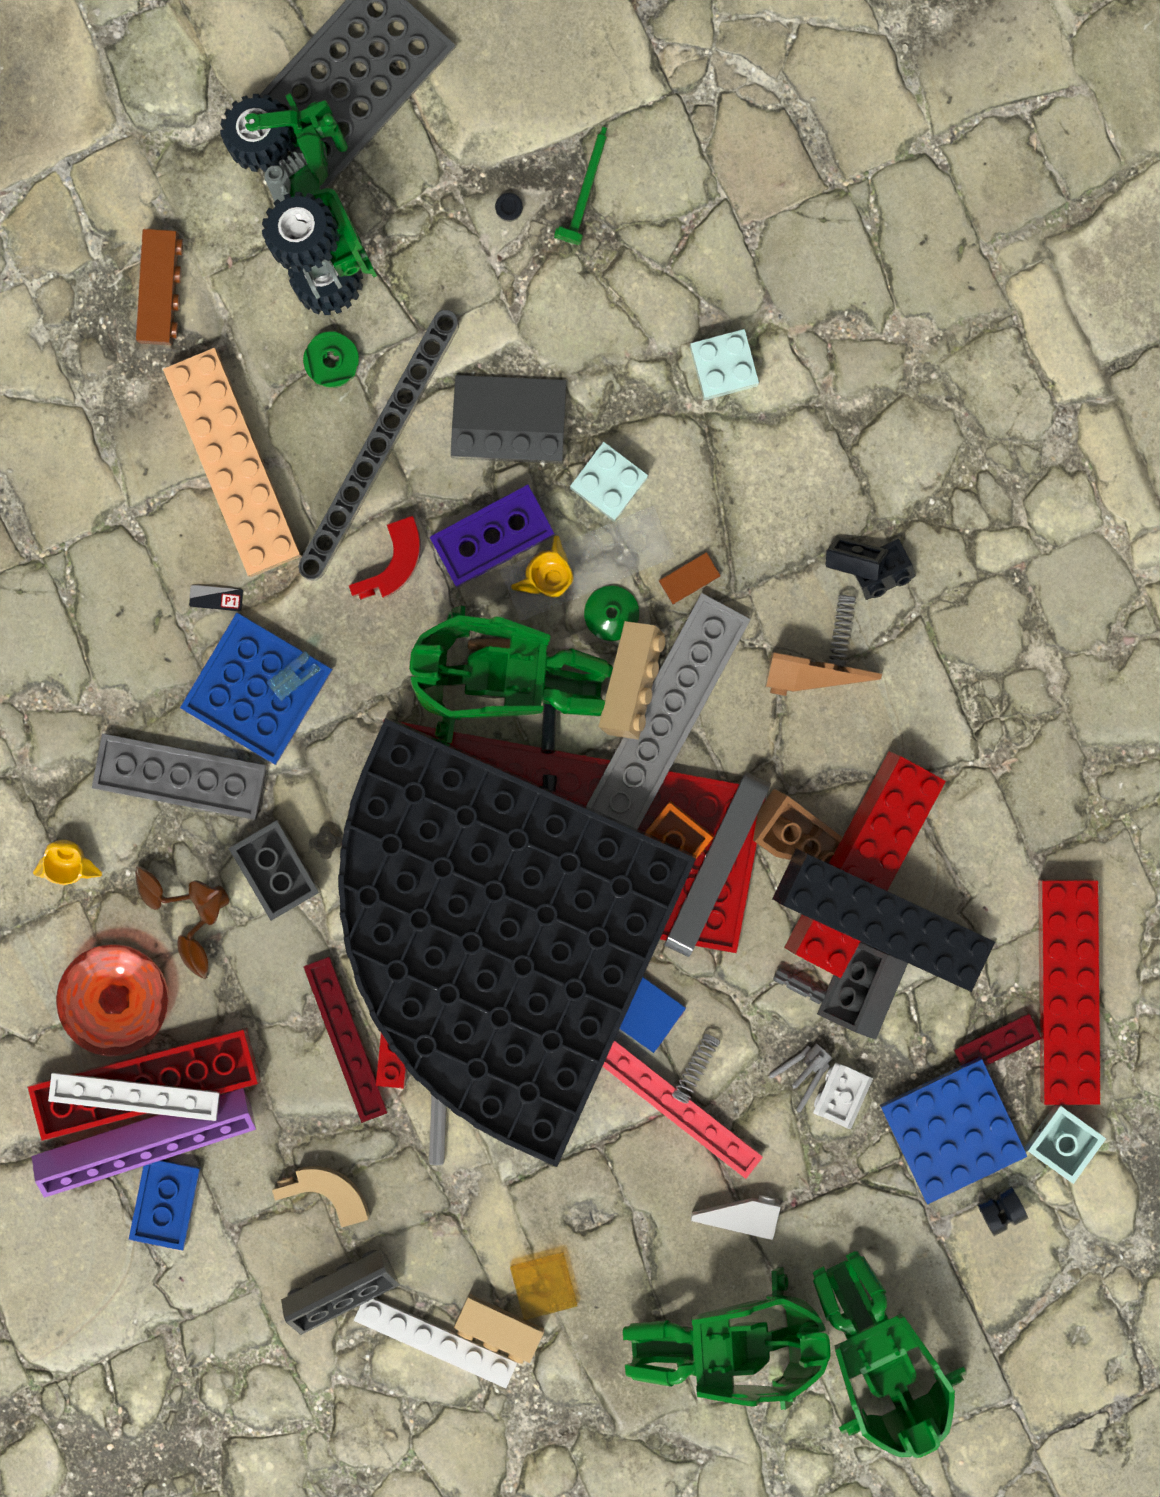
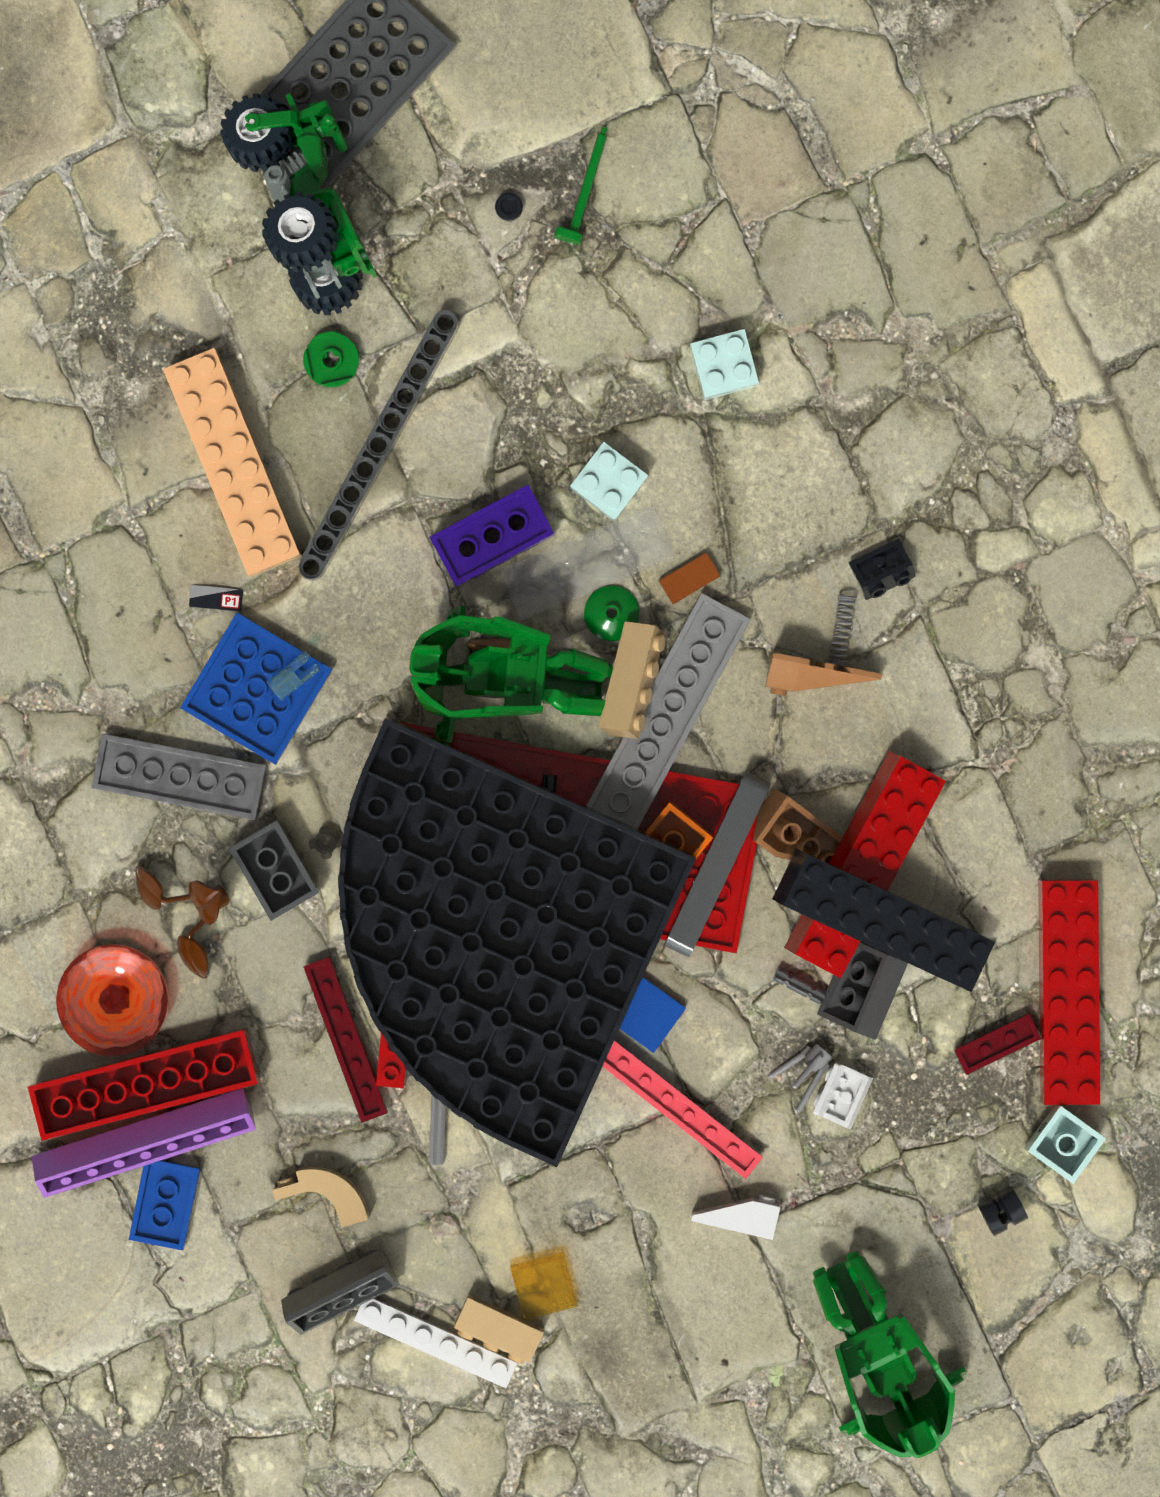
(65, 864): yellow piece -> none
(134, 1096): white plate -> none
(158, 287): dark orange brick -> none
(404, 562): red arch -> none
(508, 419): dark grey slope -> none
(547, 572): yellow piece -> none
(548, 729): black piece -> none
(678, 1094): light grey piece -> none
(720, 1351): green piece -> none
(856, 558): black slope -> none
(953, 1130): blue plate -> none

